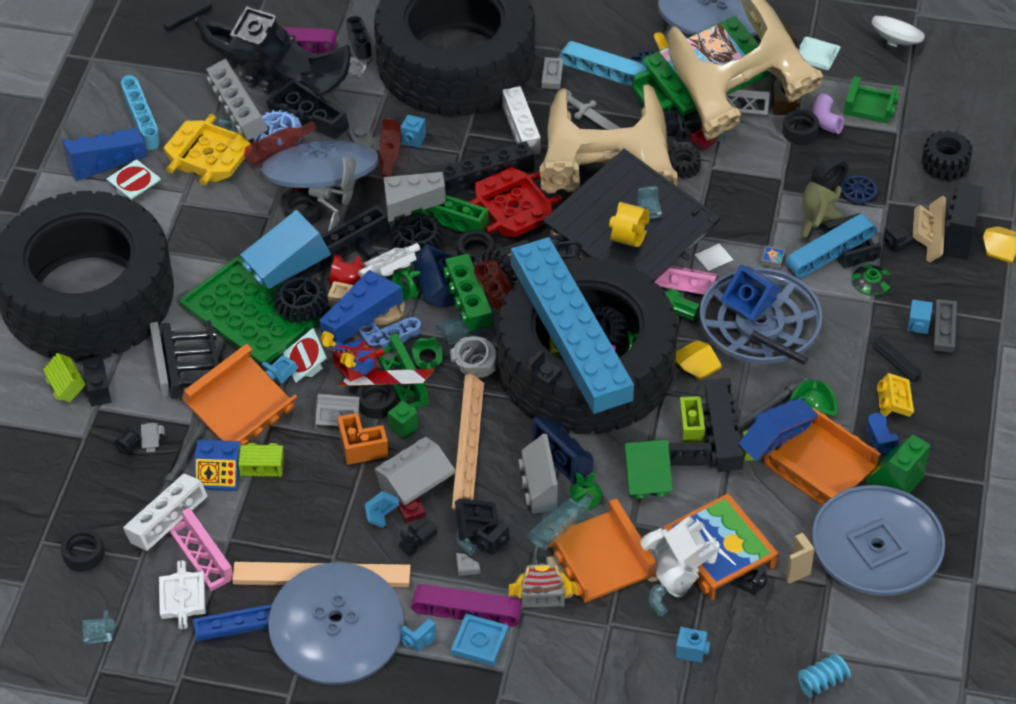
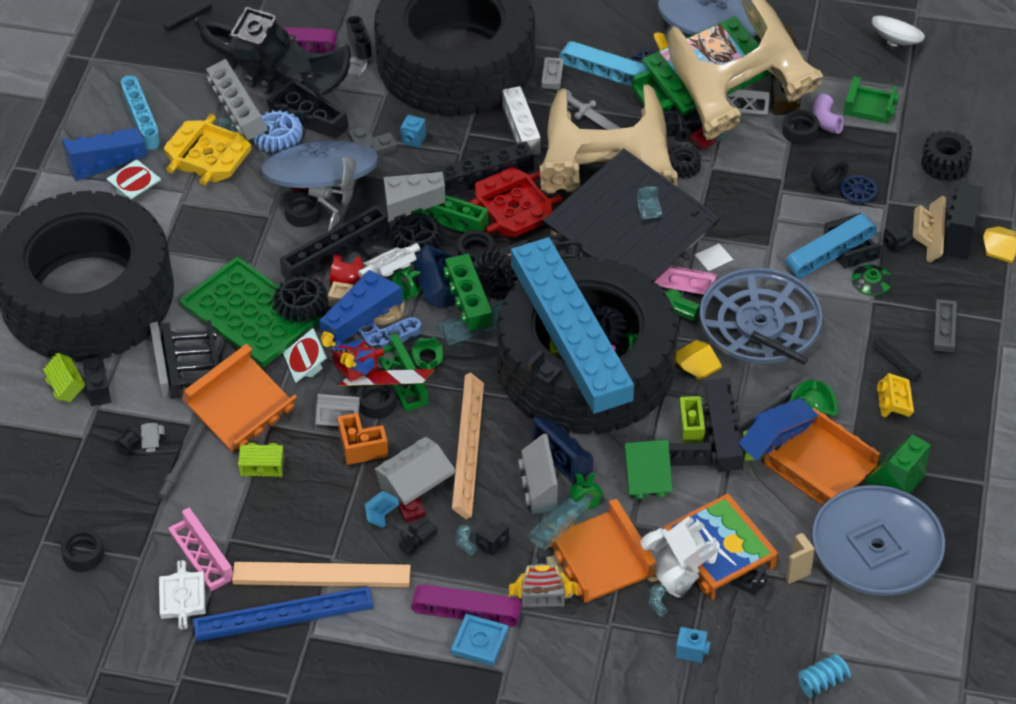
(98, 629): clear light blue bracket -> none
(165, 512): white brick -> none
(217, 464): slope -> none
(268, 146): clear red piece -> none
(281, 369): dark azure bracket -> none
(285, 251): dark azure slope -> none
(342, 649): sand blue dish -> none
(389, 138): clear red piece -> none
(403, 419): green brick -> none
(421, 637): dark azure bracket -> none
(466, 565): light grey tile -> none
(474, 516): black wing -> none
(478, 359): light grey helmet -> none
(488, 281): clear red beam -> none
(629, 224): yellow brick -> none
(750, 292): blue slope -> none
(773, 257): tile -> none
(818, 53): light aqua piece -> none
(819, 207): olive piece -> none
(880, 435): blue leg -> none
(920, 316): dark azure brick -> none

